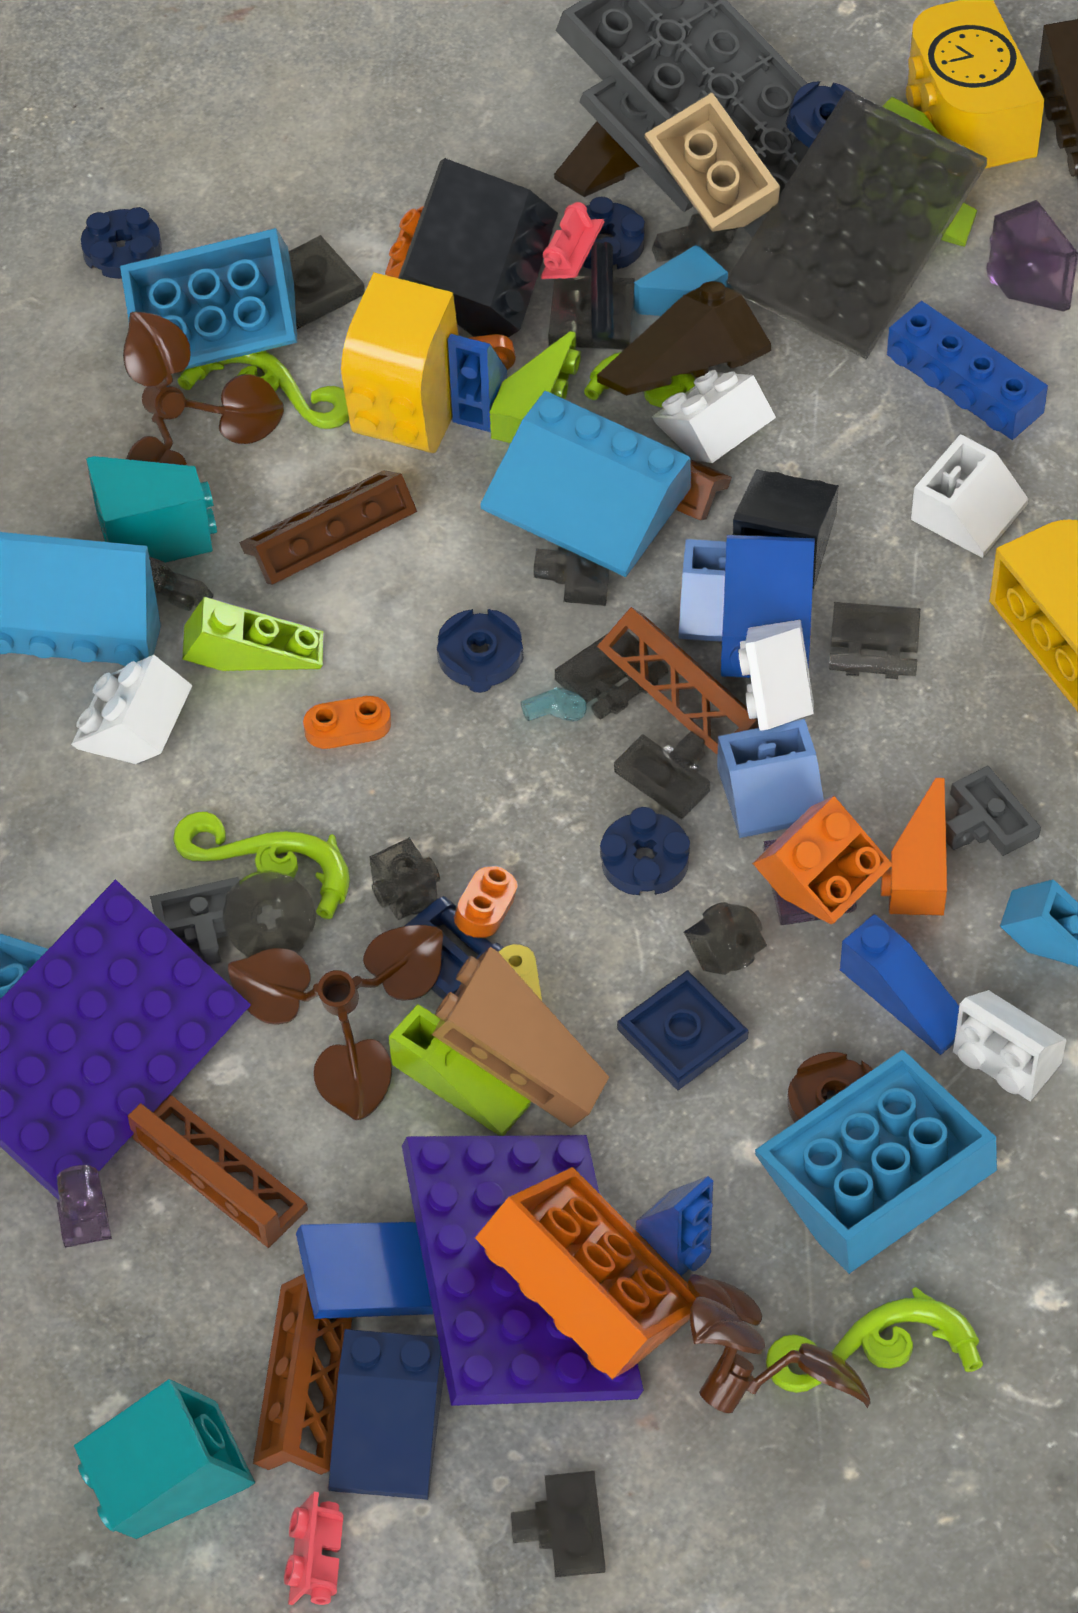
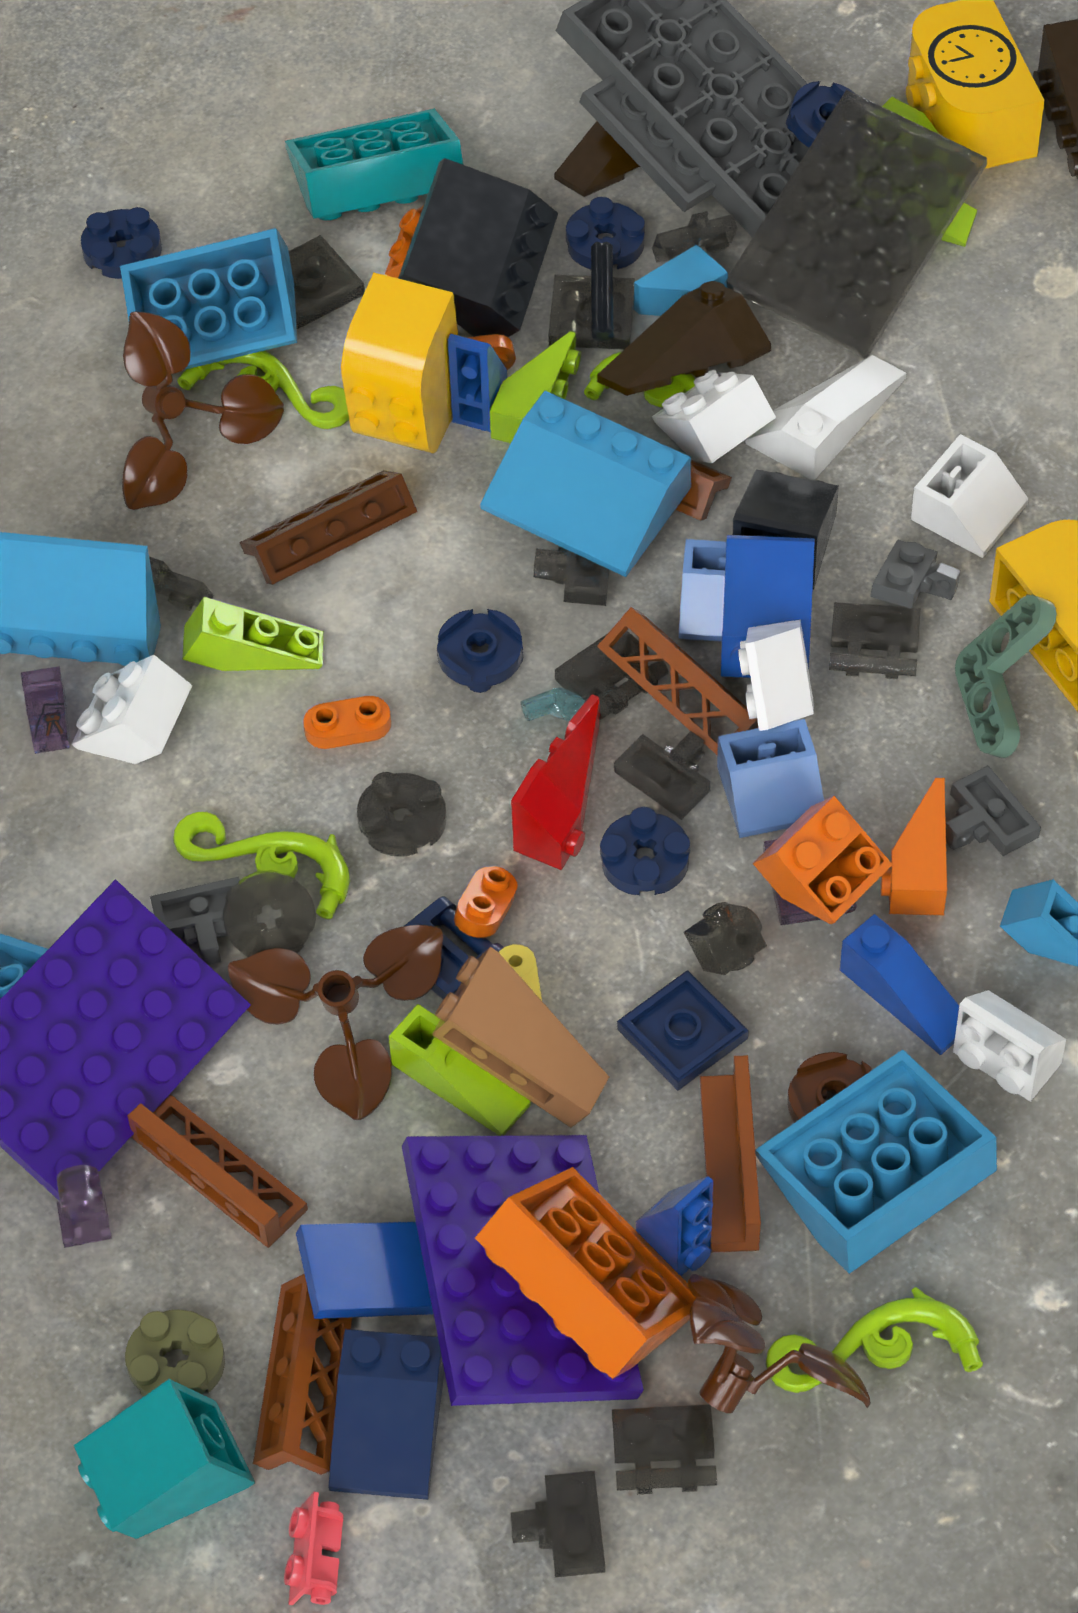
(46, 709): none -> clear purple leg
(153, 506): teal slope -> none
(173, 1330): none -> olive plate
(371, 163): none -> teal slope
(396, 792): none -> clear smoke plate
(404, 879): clear smoke brick -> none
(554, 793): none -> red wedge
(571, 244): coral hinge -> none
(663, 1435): none -> clear smoke plate
(715, 165): tan slope -> none
(731, 1159): none -> dark orange fence
(825, 418): none -> white wedge
(913, 570): none -> dark grey hinge
(966, 370): blue brick -> none
(981, 670): none -> sand green beam
(1032, 258): clear purple slope -> none

